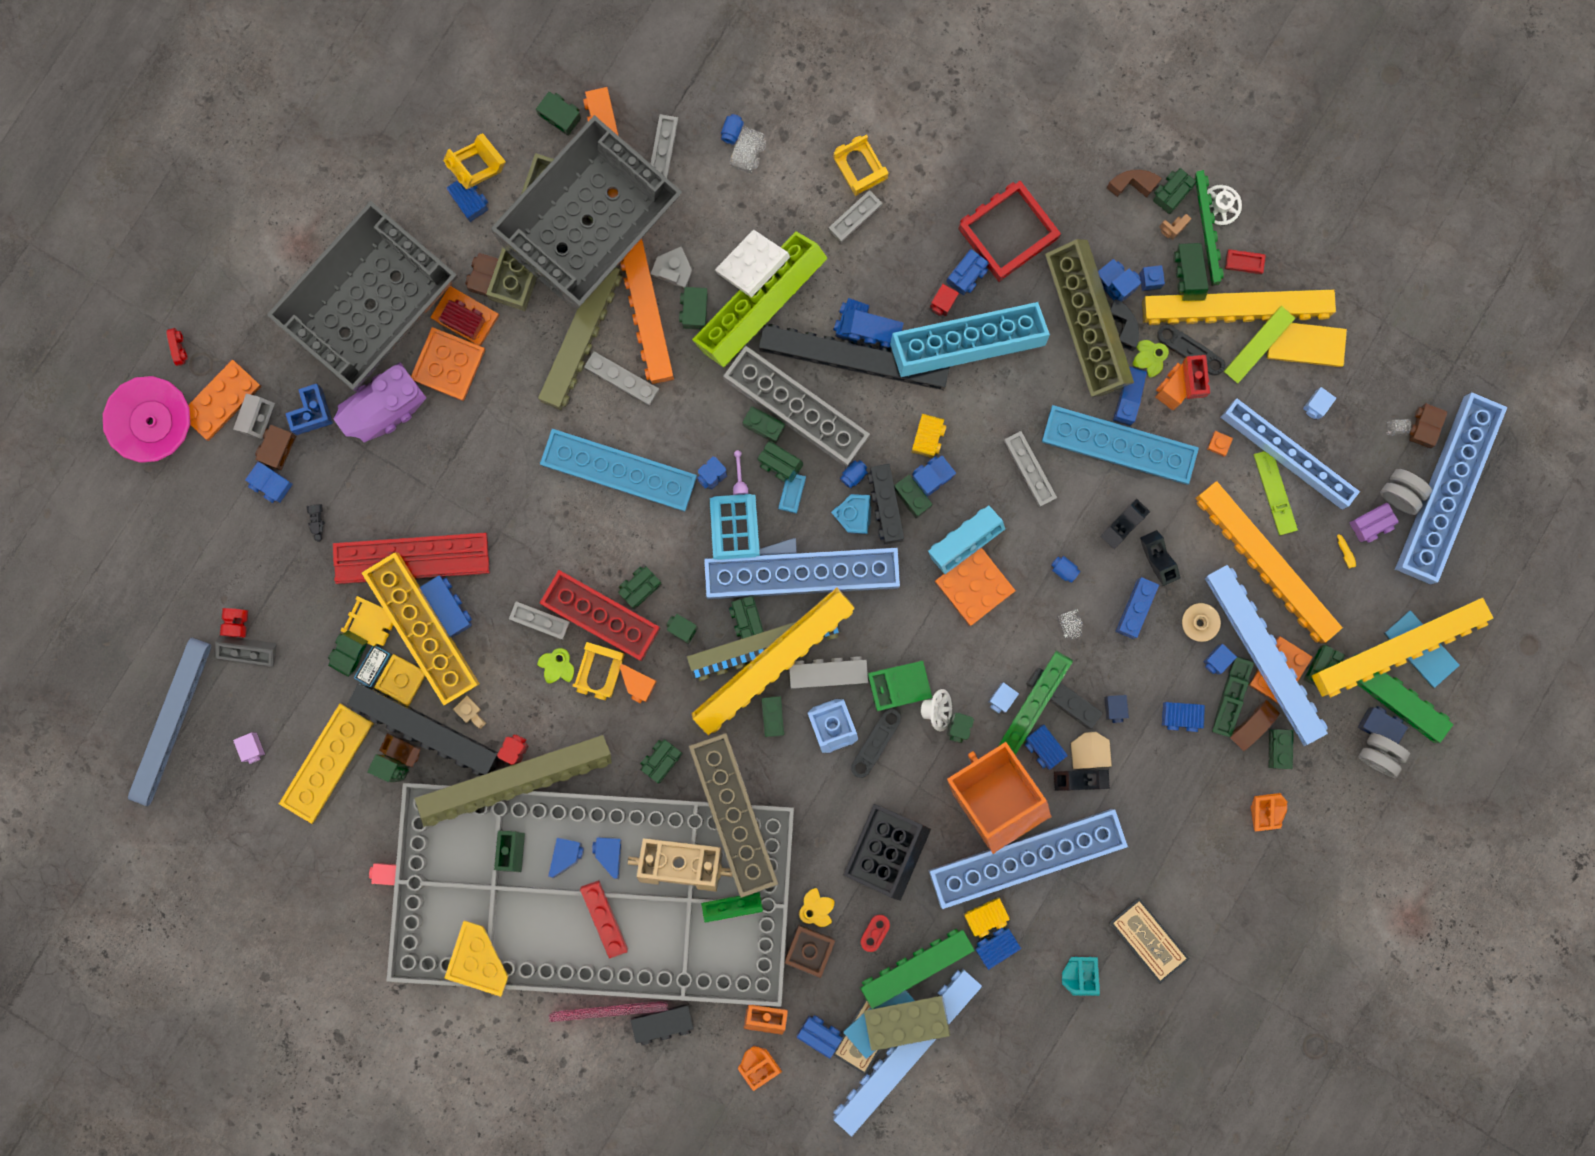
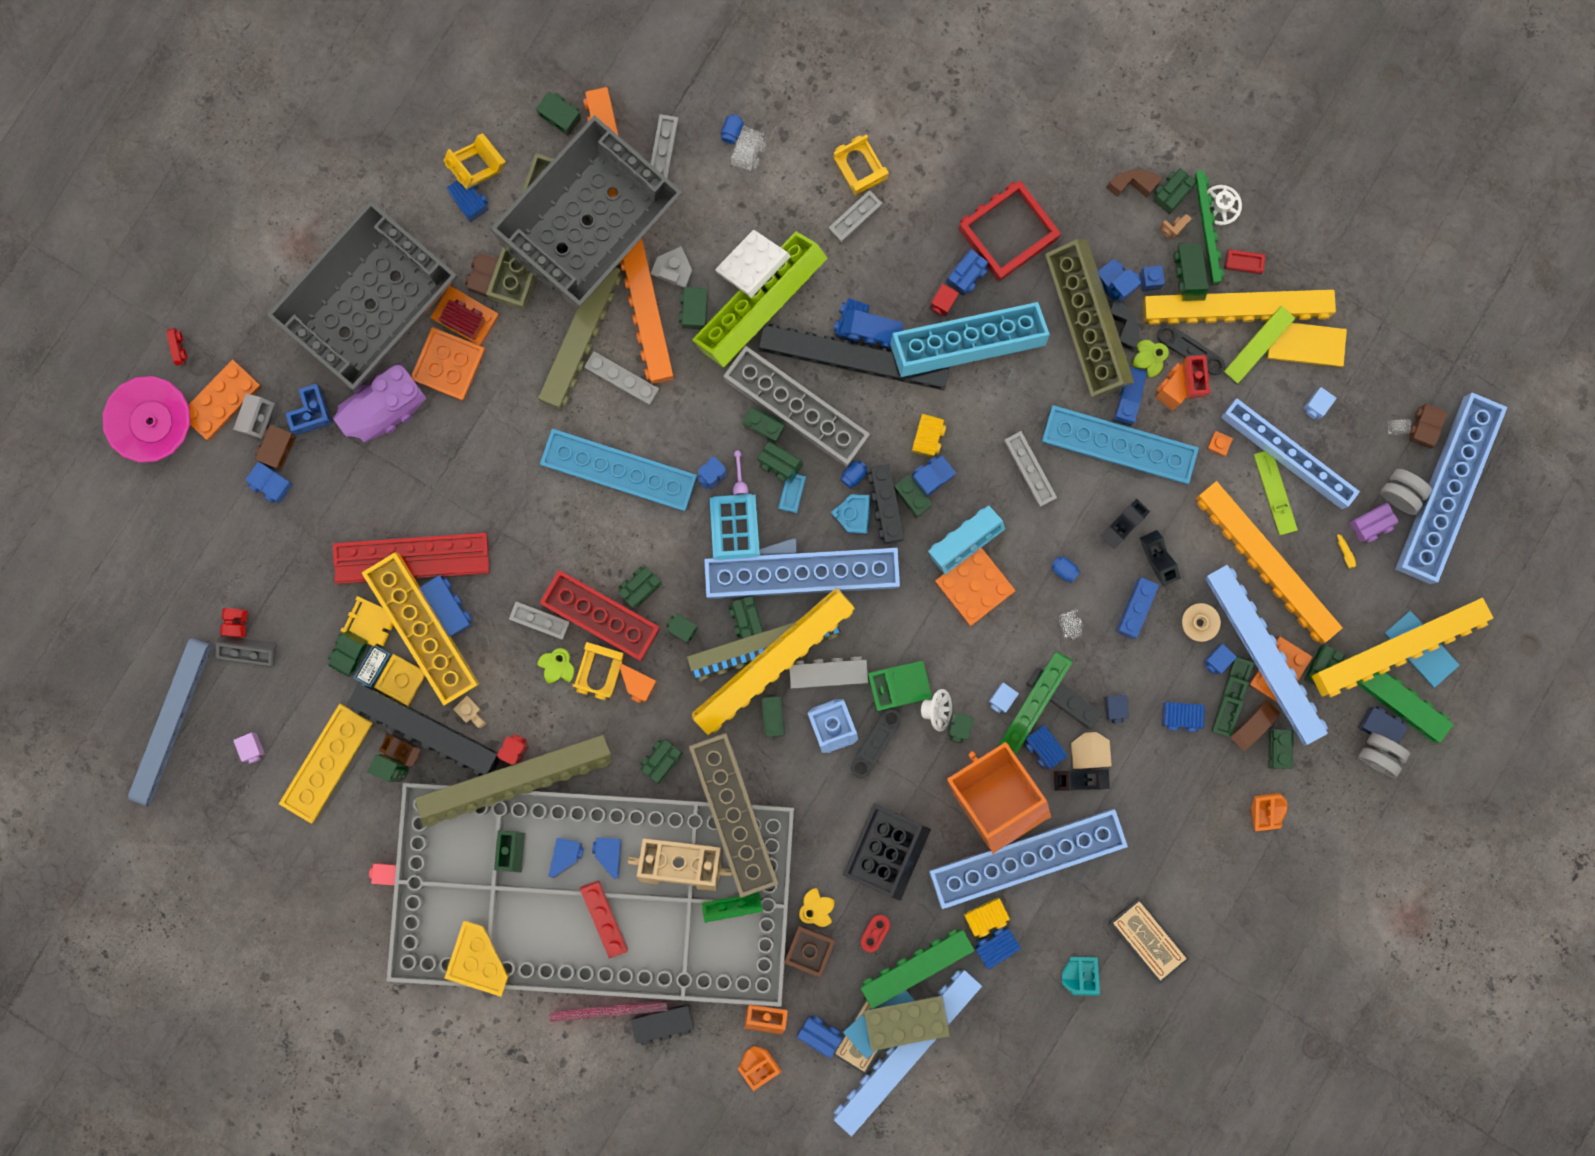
(316, 524): black piece -> none

